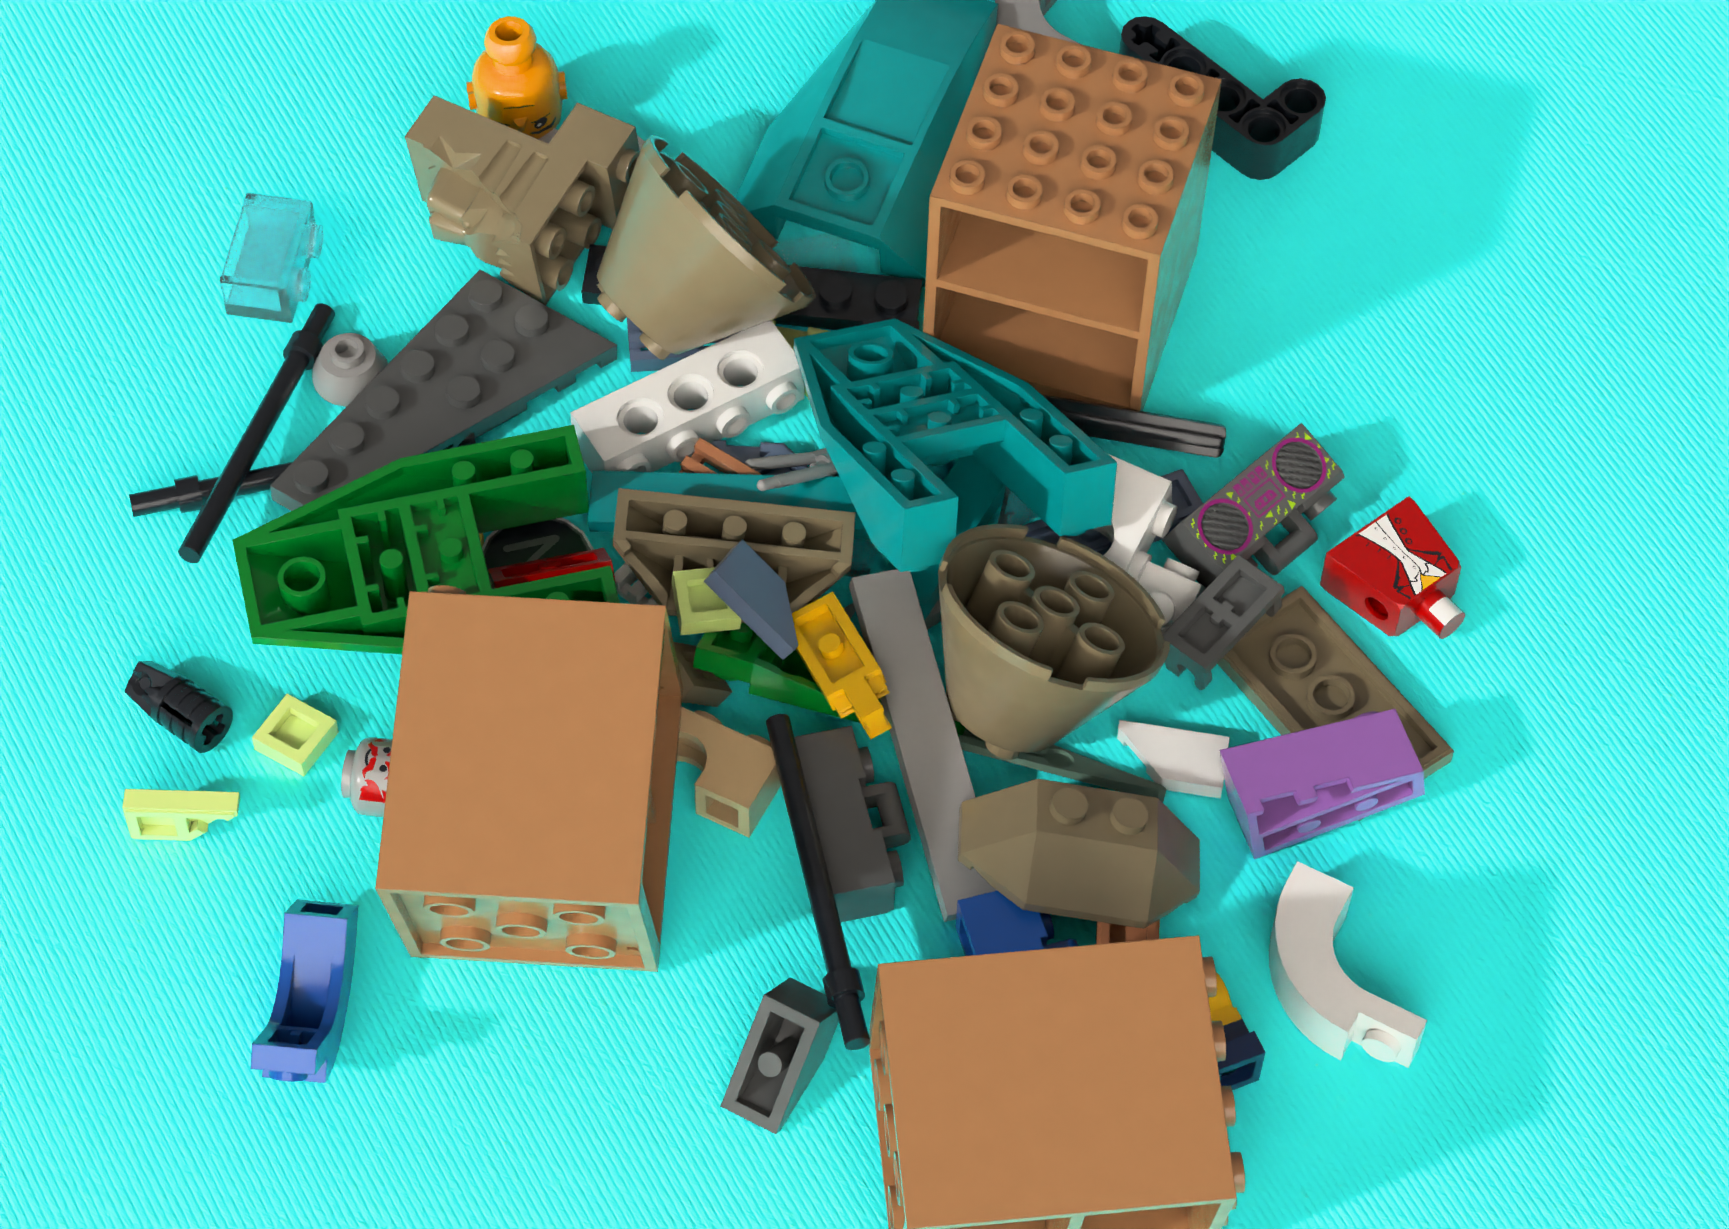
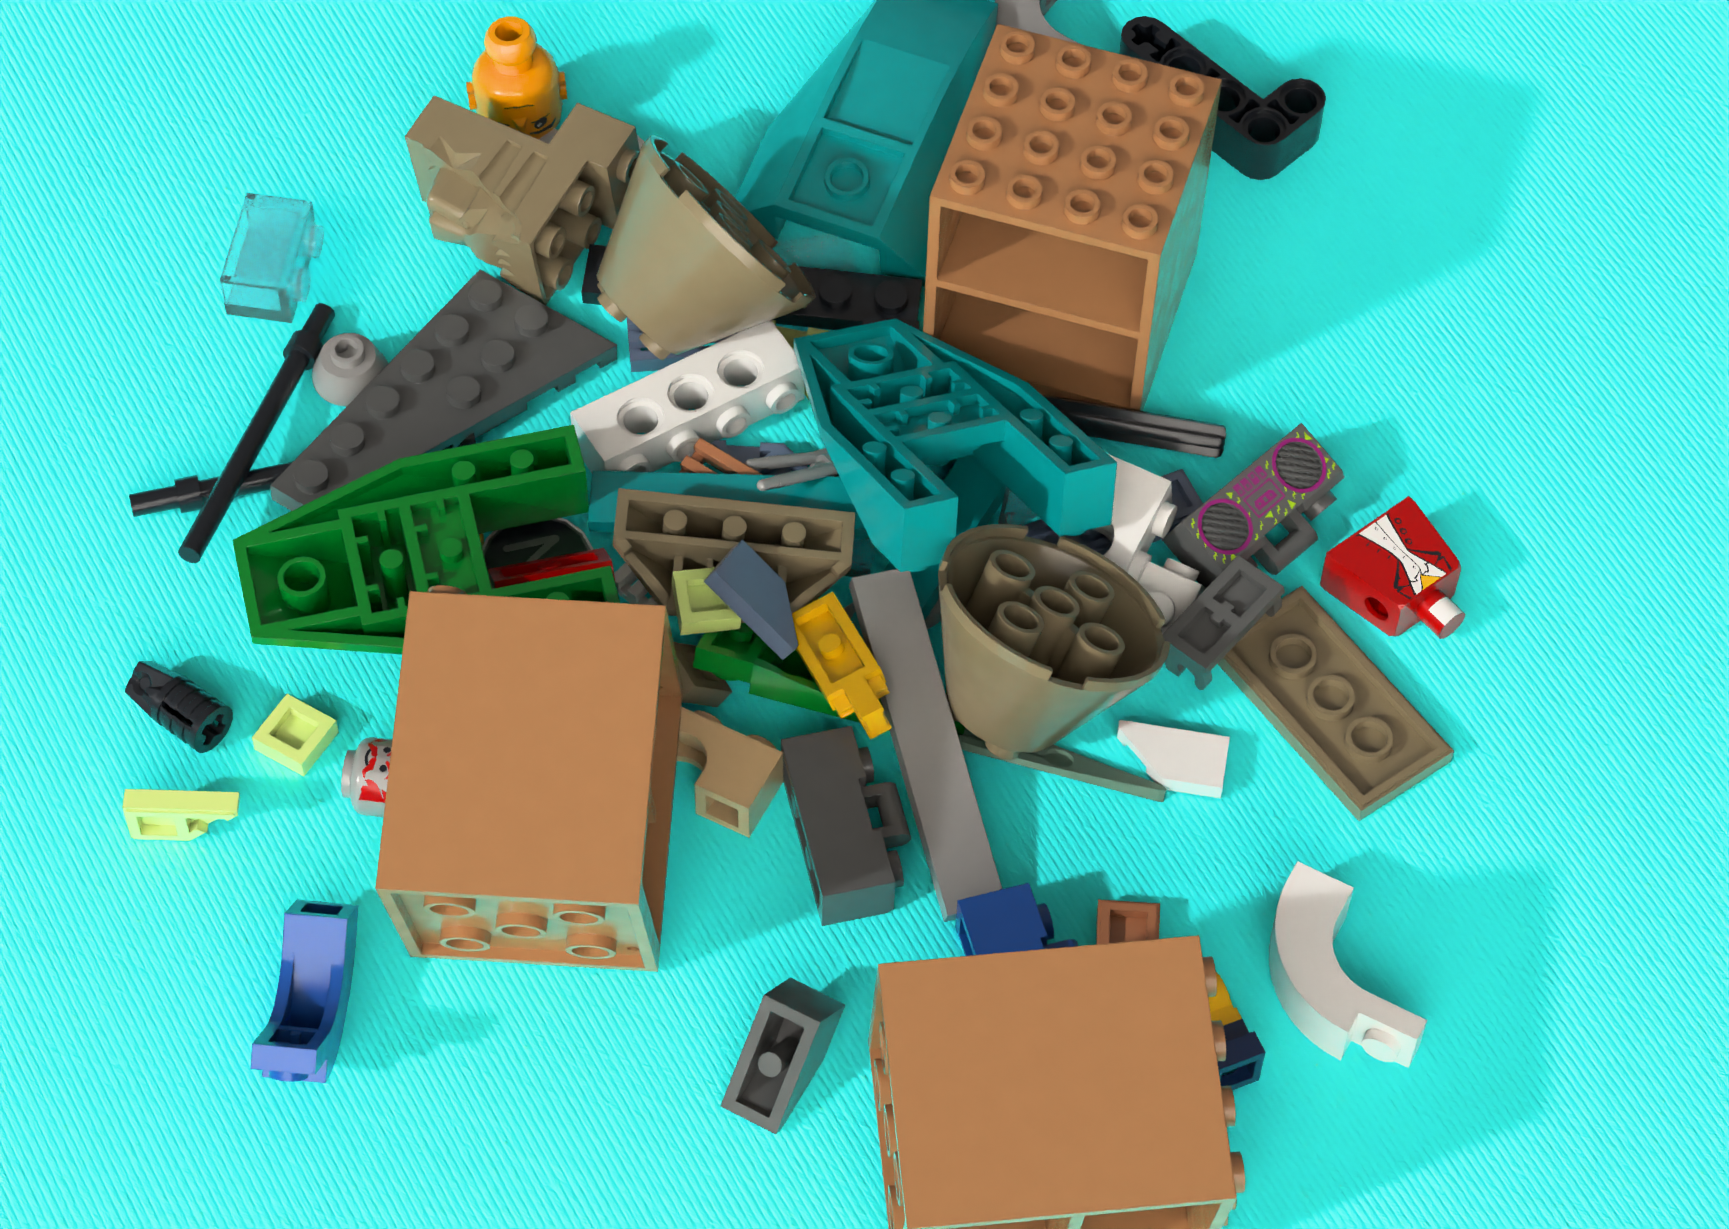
(842, 982): black bar -> none
(1081, 851): dark tan wedge -> none
(1320, 779): medium lavender wedge -> none

